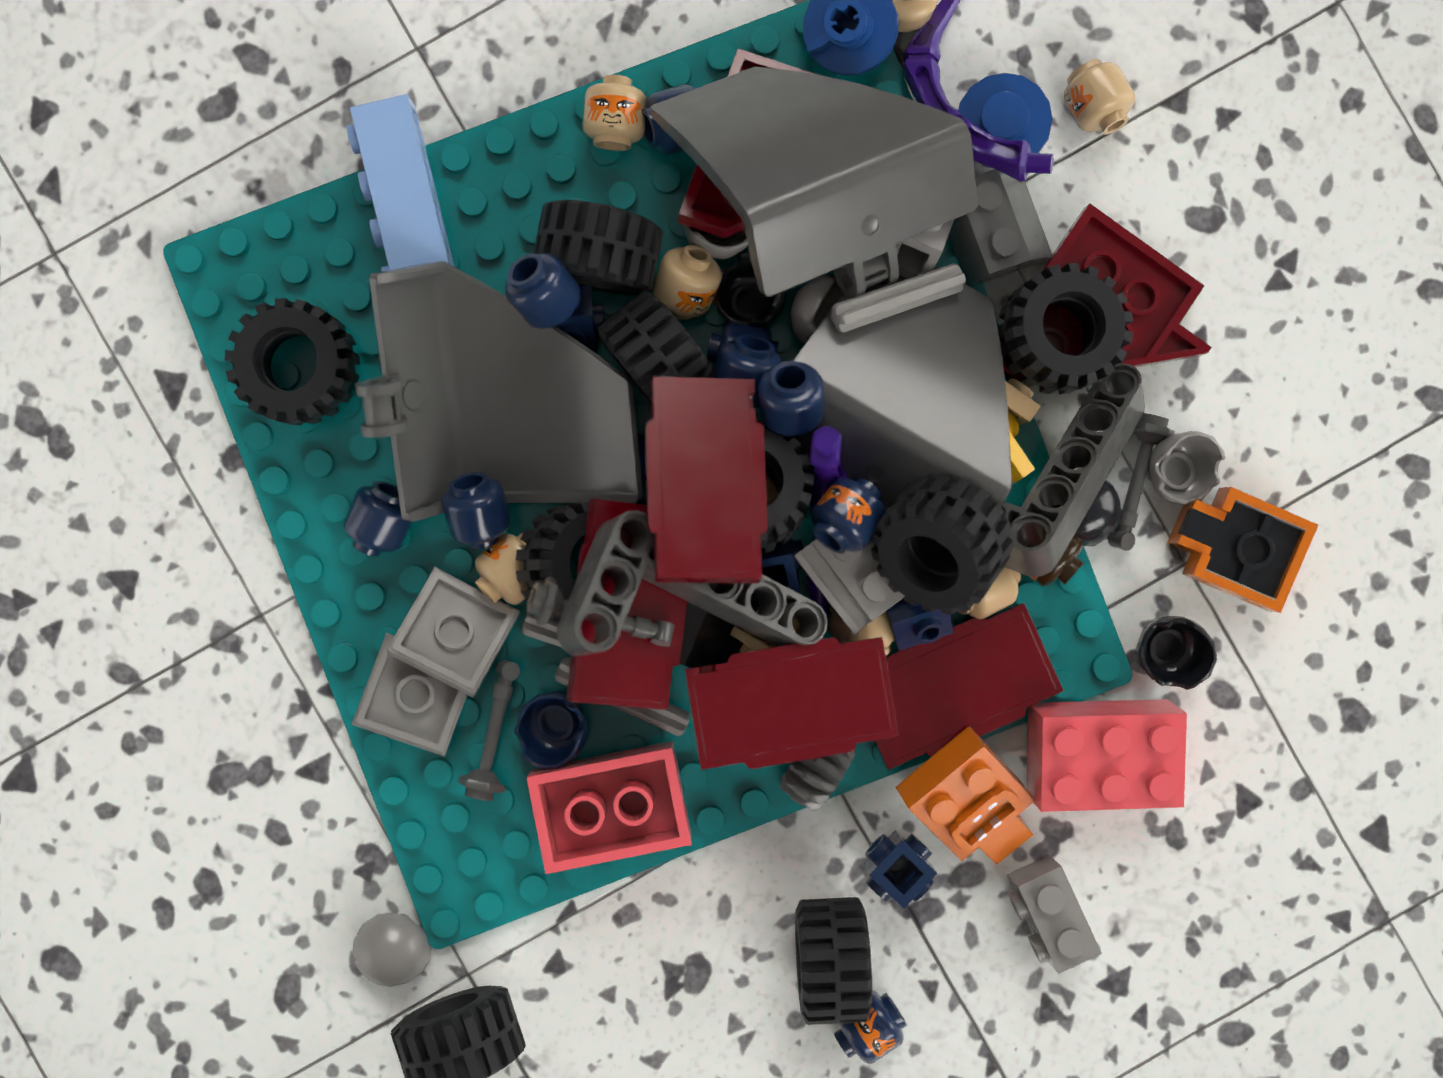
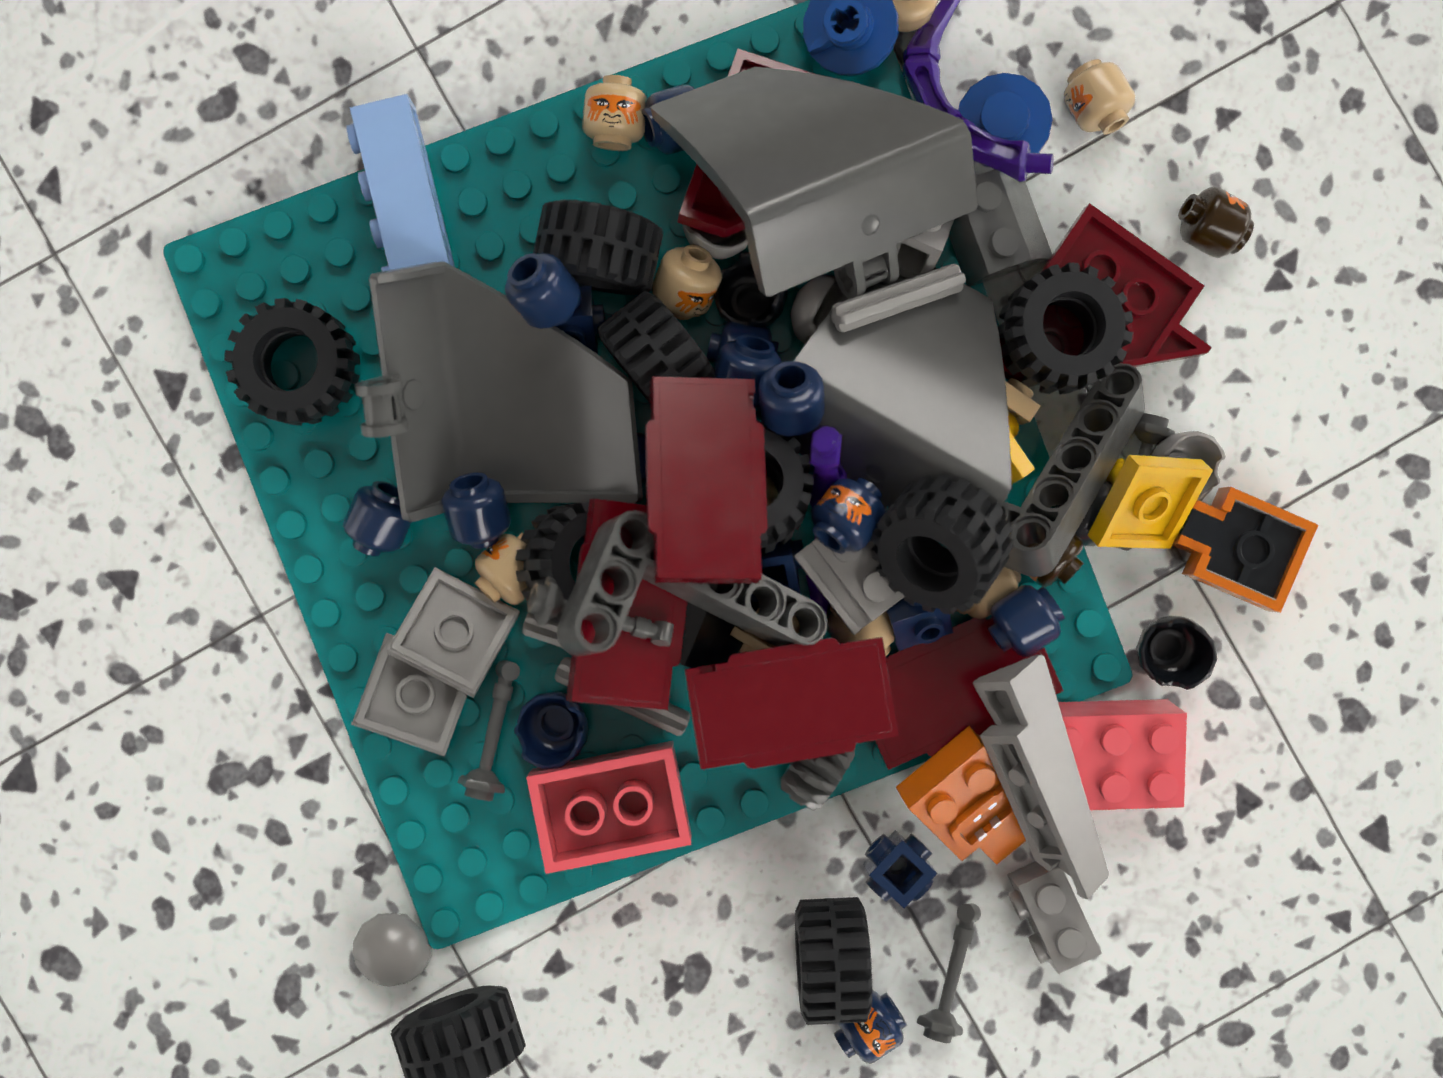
(940, 1023): none -> dark grey piece
(1025, 620): none -> dark blue head
(1040, 771): none -> light grey wedge
(1148, 501): none -> yellow tile
(1215, 222): none -> dark brown head

